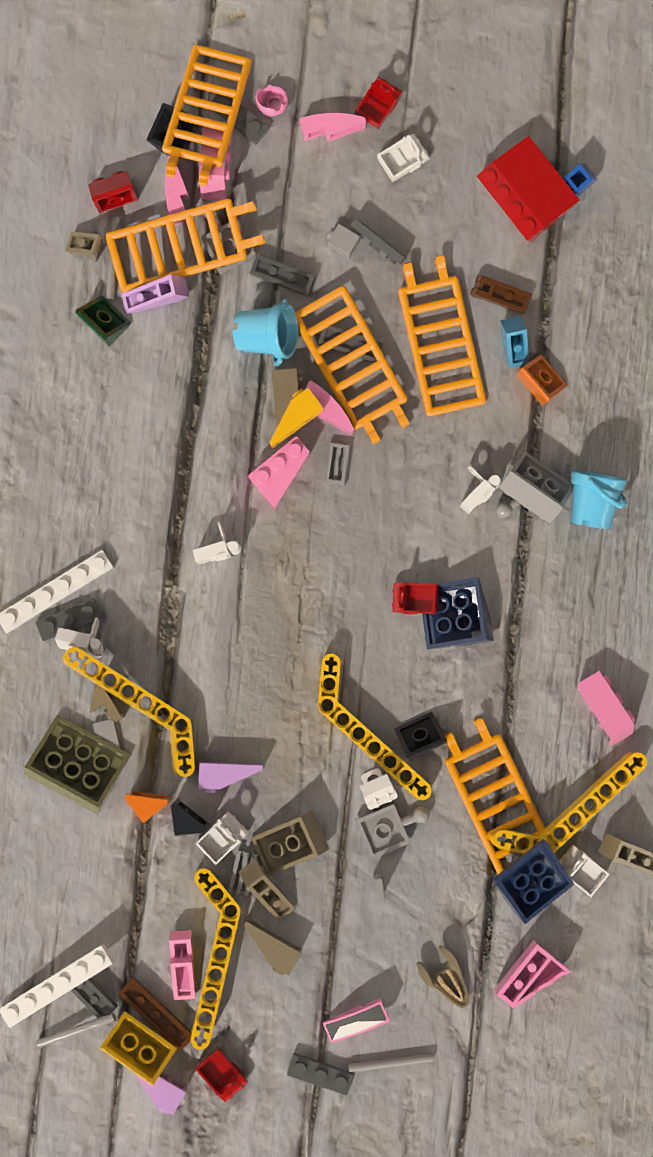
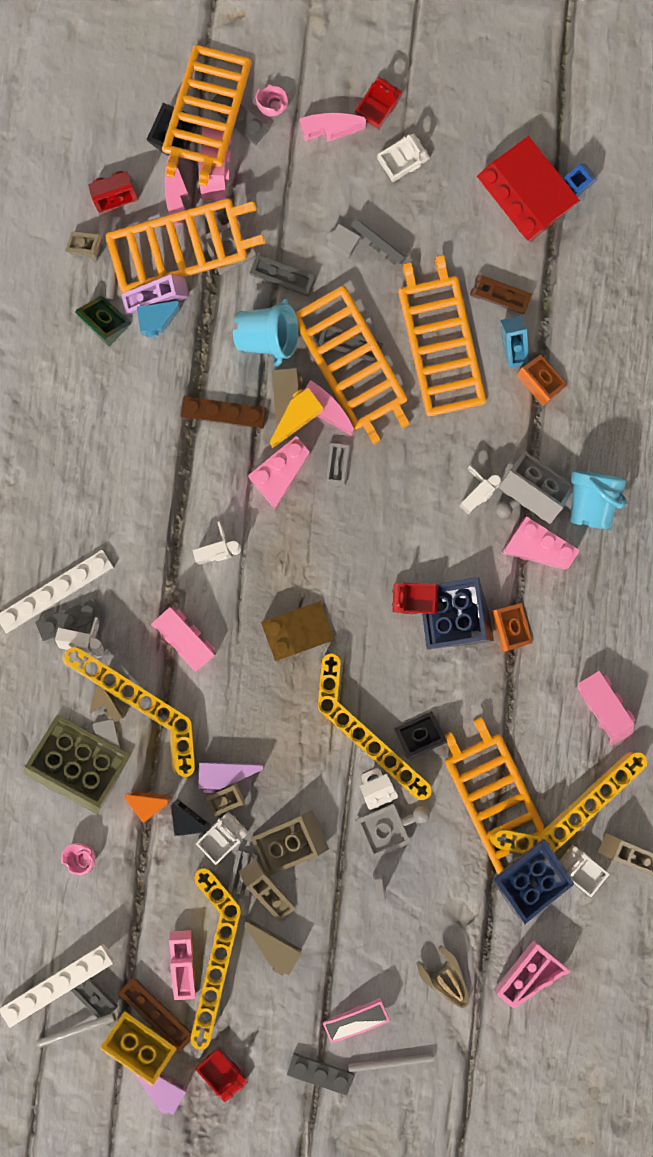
(78, 858): none -> bright pink hair
(156, 317): none -> dark azure slope
(184, 638): none -> bright pink wedge
(223, 412): none -> reddish brown plate
(225, 800): none -> dark tan slope
(297, 631): none -> pearl gold slope
(511, 627): none -> orange slope
(540, 545): none -> bright pink wedge

